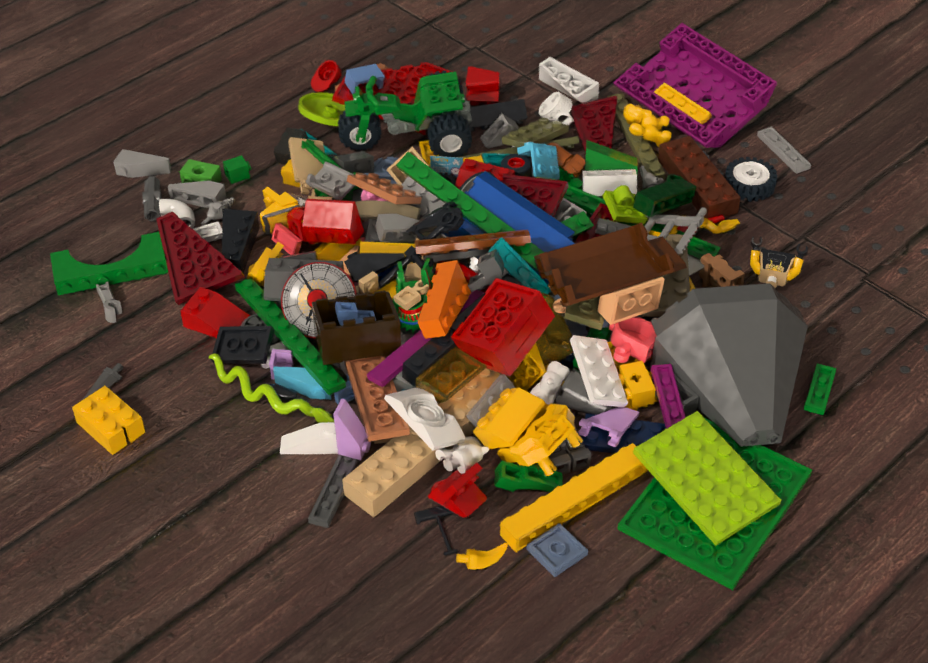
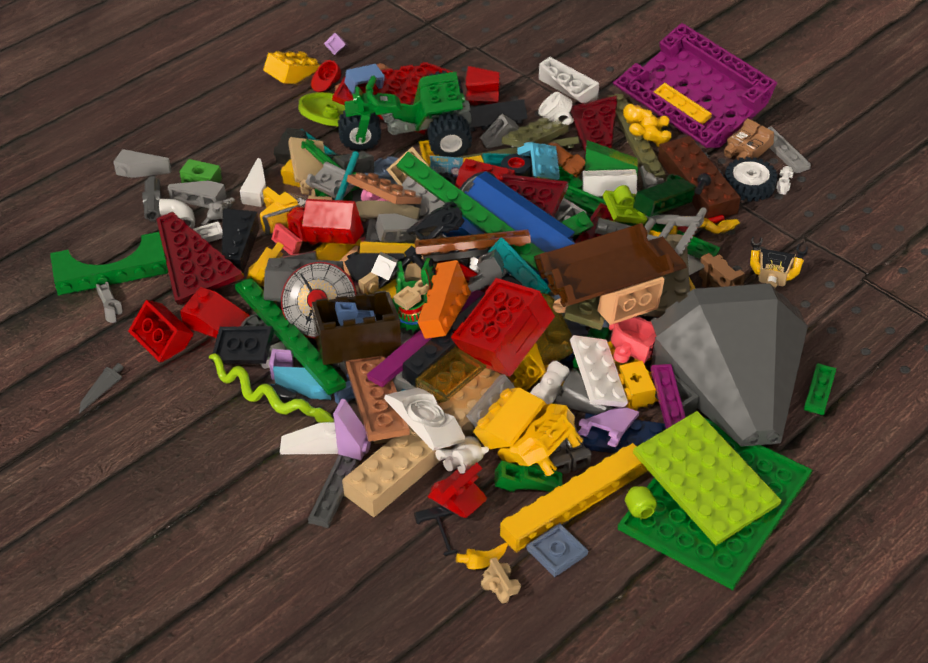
(105, 416): yellow piece -> none
(160, 331): none -> red slope
(236, 169): green brick -> none
(253, 187): none -> white slope
(290, 66): none -> yellow slope
(335, 43): none -> lavender panel
(351, 165): none -> teal bar
(384, 265): none -> white brick
(497, 579): none -> tan hips
(640, 502): none -> lime head
(703, 180): none -> black bar
(749, 141): none -> medium nougat hips
(783, 184): none -> white bar

